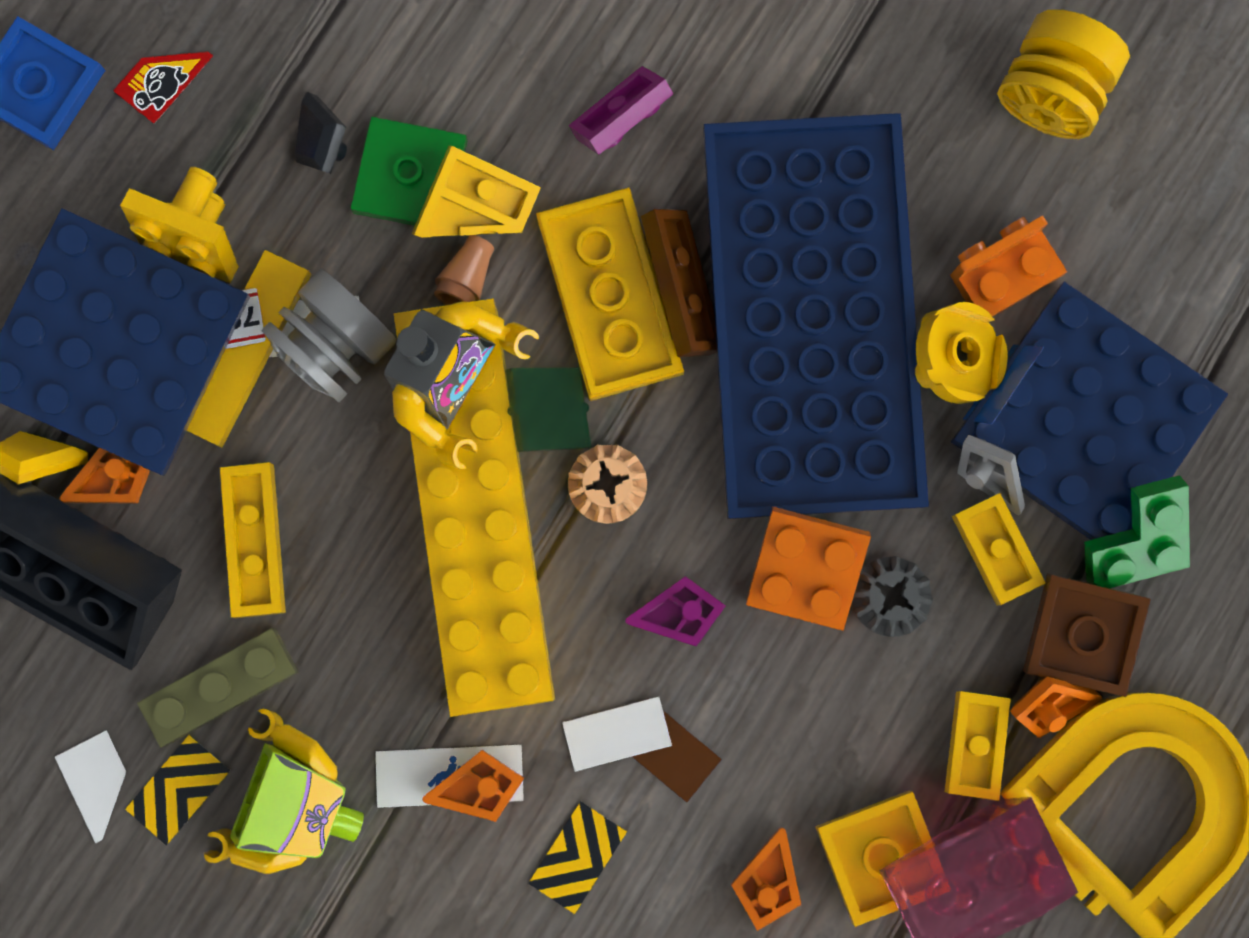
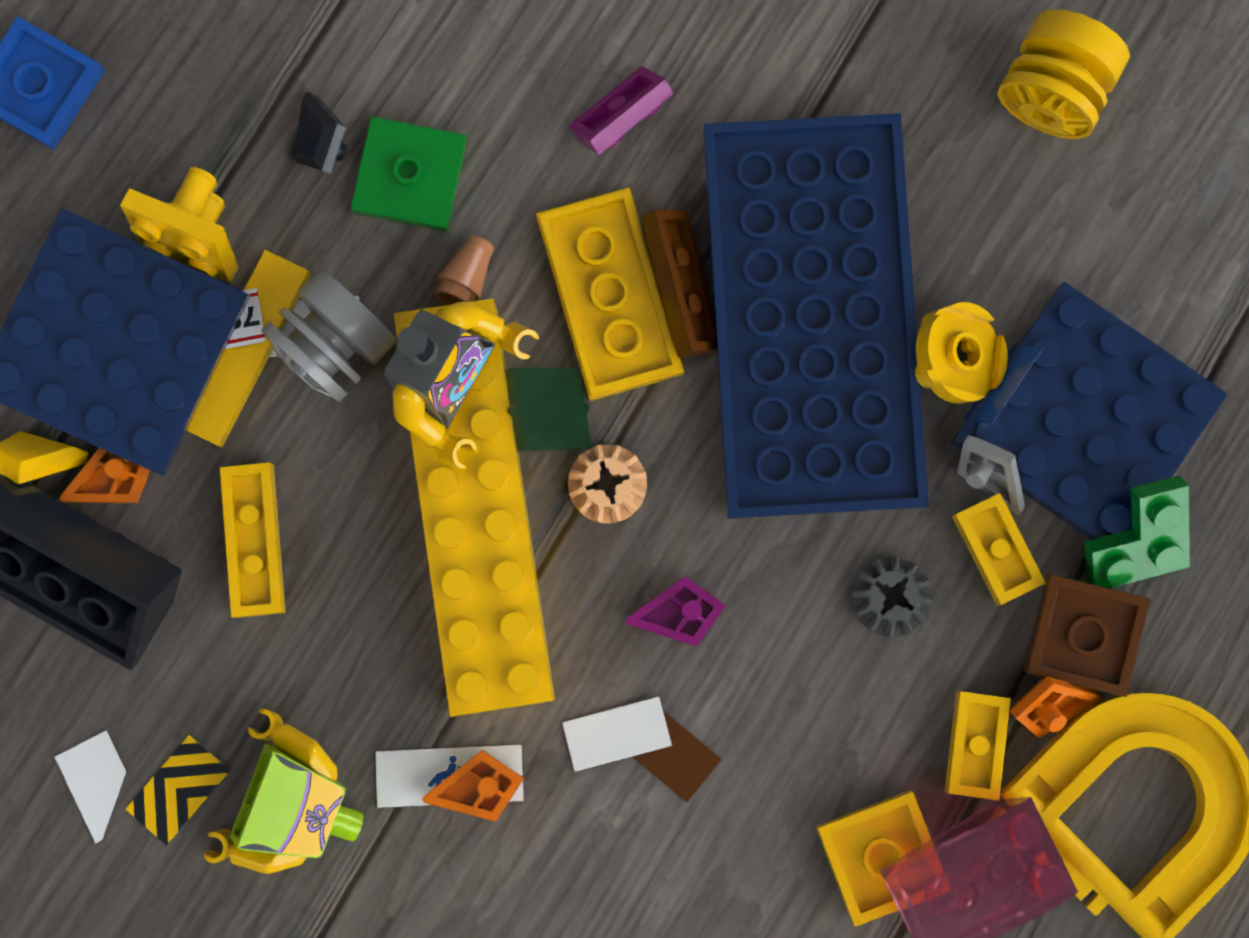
(159, 81): sticker -> none
(217, 687): olive plate -> none
(474, 199): yellow wing -> none
(577, 857): sticker -> none
(768, 882): orange piece -> none
(808, 568): orange plate -> none
(1009, 268): orange bracket -> none

